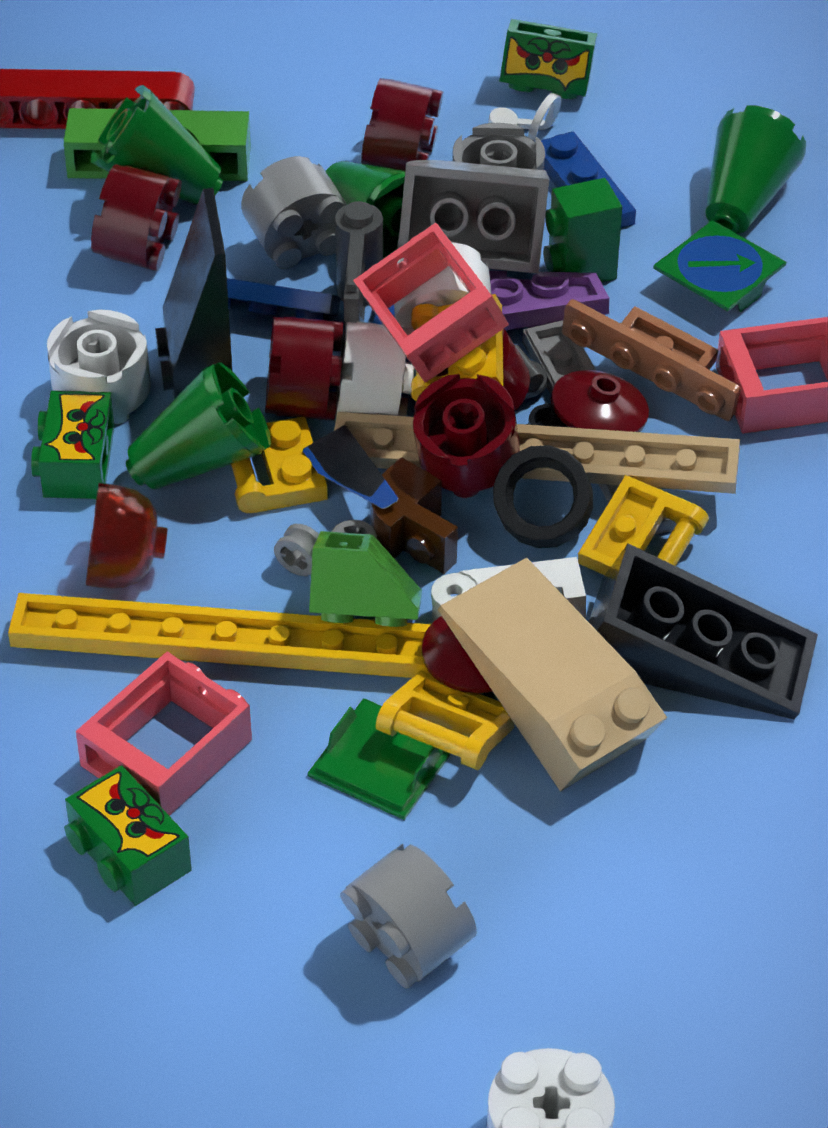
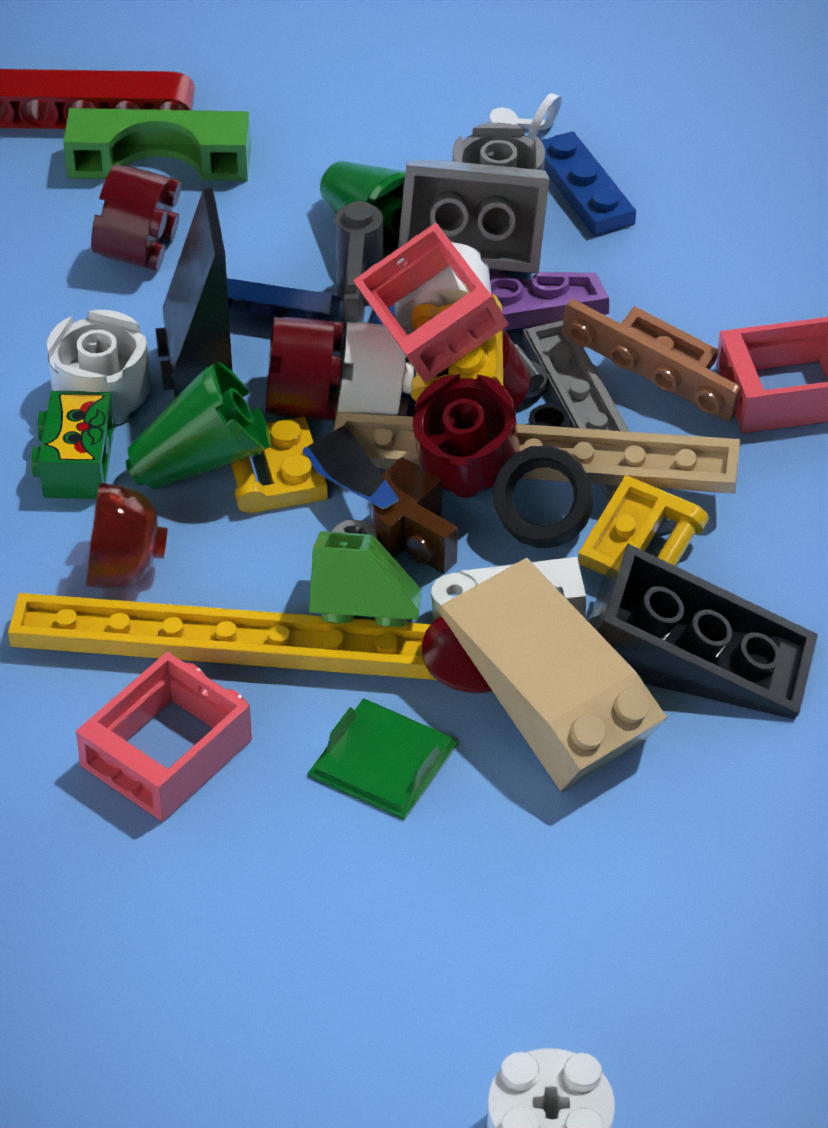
(127, 836): green brick -> none
(153, 140): green cone -> none
(293, 210): light grey brick -> none
(296, 549): light grey bush -> none
(401, 124): dark red brick -> none
(407, 914): light grey brick -> none
(446, 719): yellow plate -> none
(547, 58): green brick -> none
(584, 229): green brick -> none
(599, 402): dark red dish -> none
(721, 267): piece -> none
(750, 164): green cone -> none

